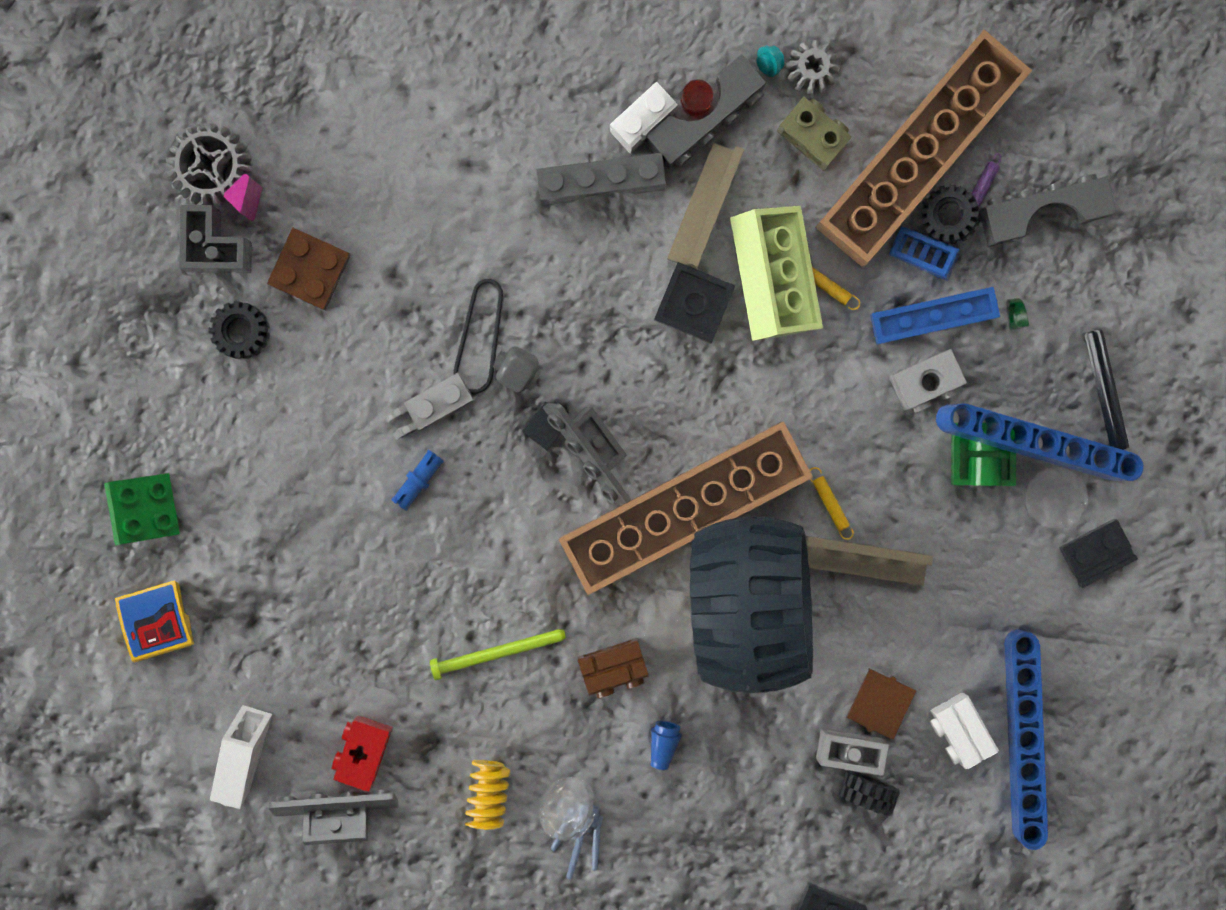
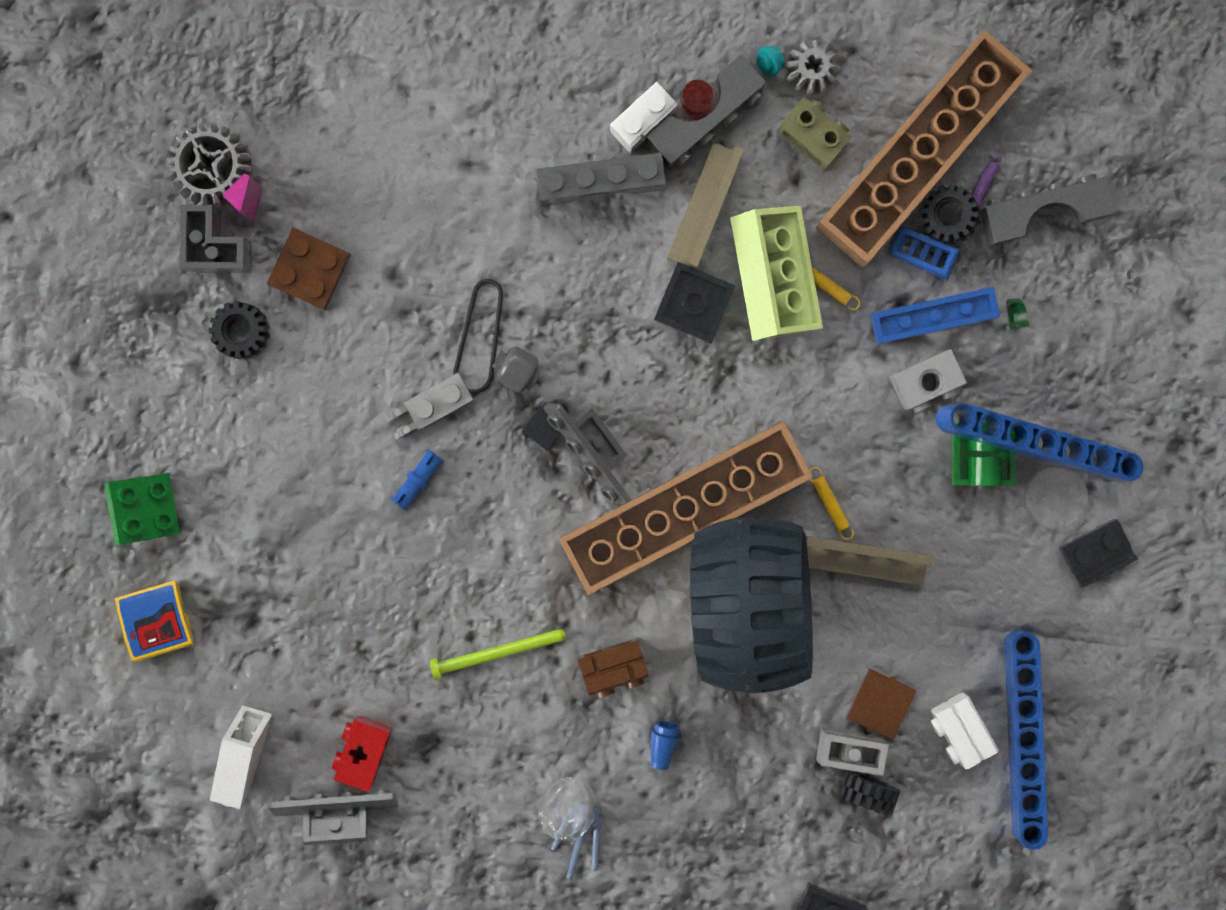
(489, 795): yellow piece -> none
(1106, 389): black axle -> none

